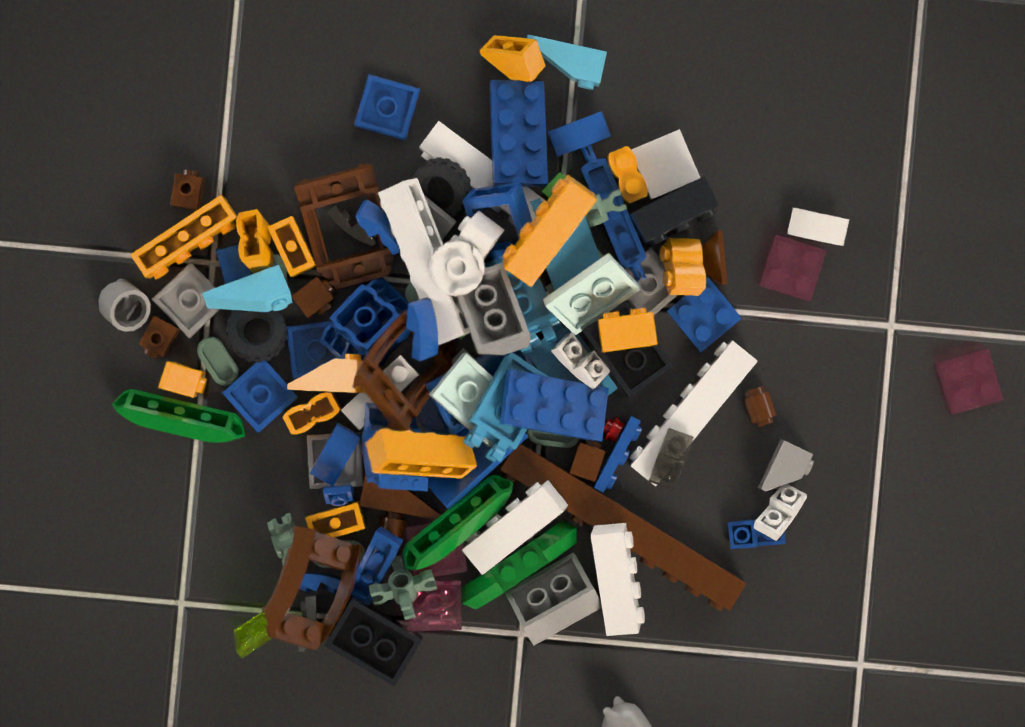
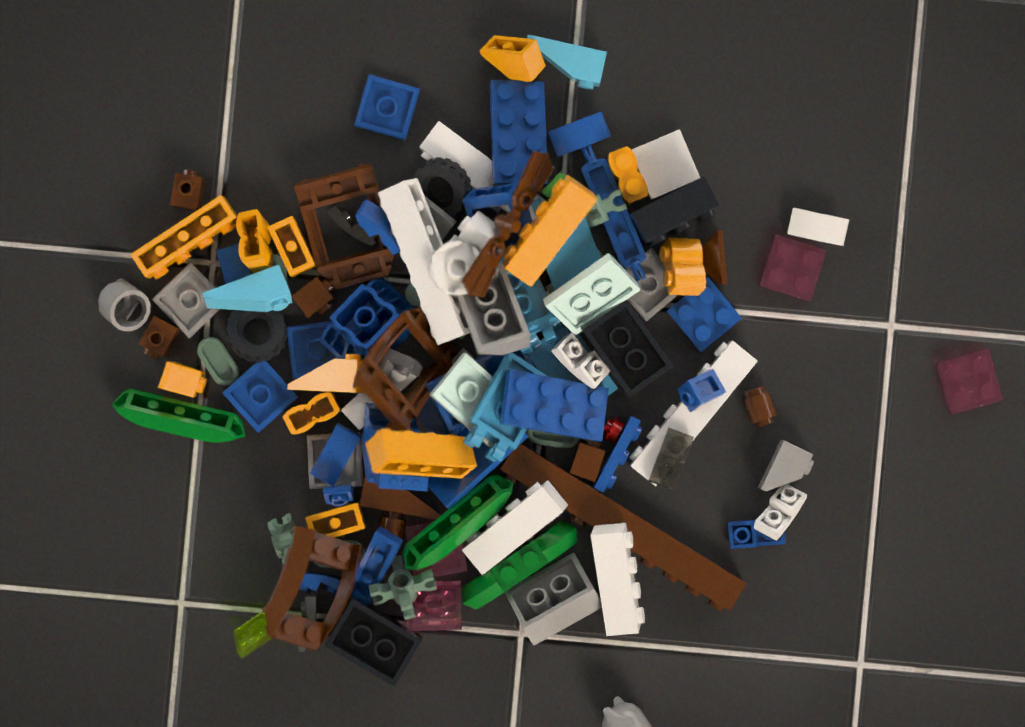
(400, 363): none -> flat silver bracket
(423, 323): blue slope -> none
(530, 184): none -> reddish brown piece
(627, 331): light orange brick -> none
(701, 390): none -> blue bracket

